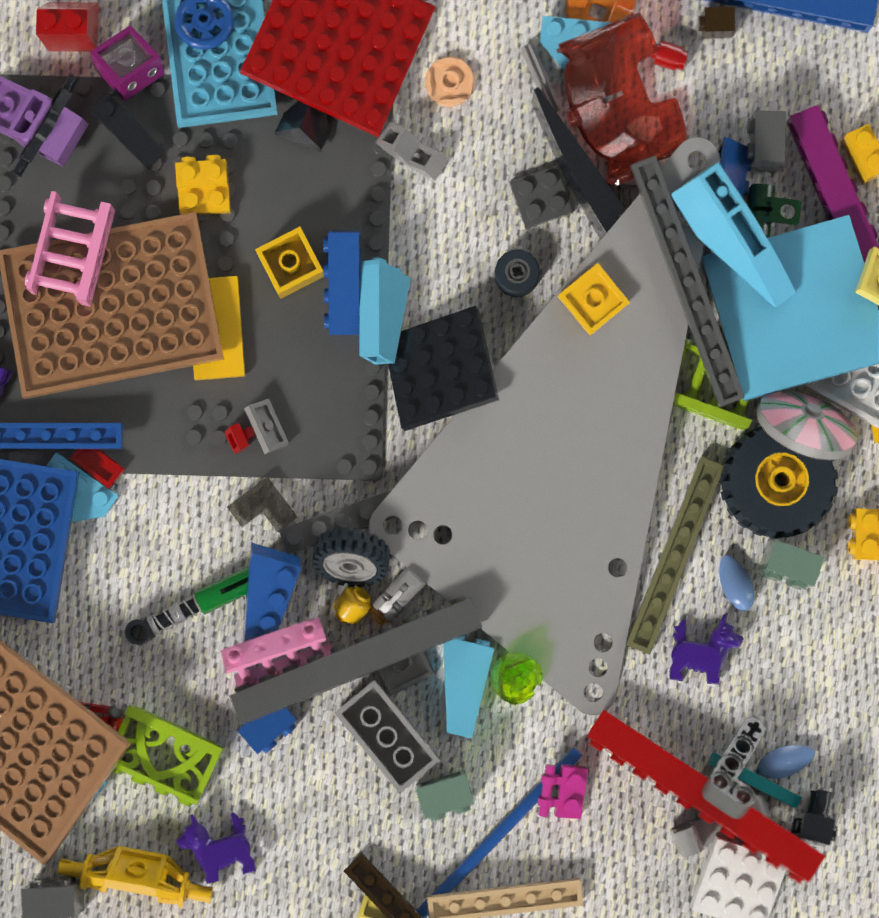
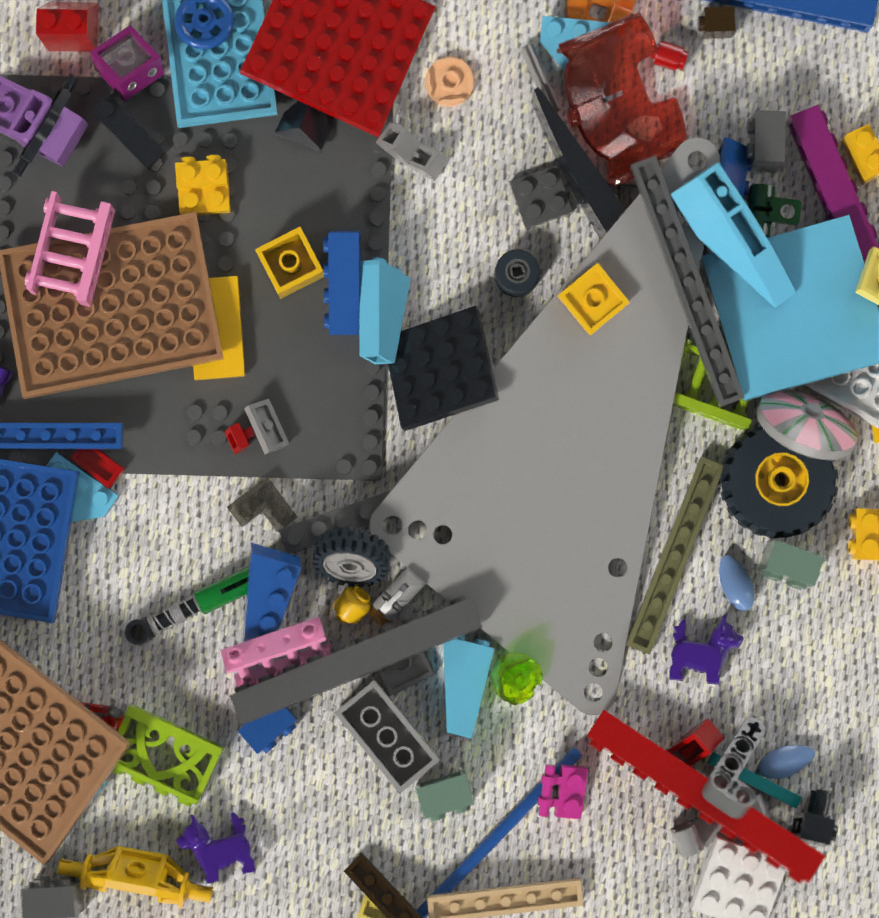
(697, 743): none -> red slope

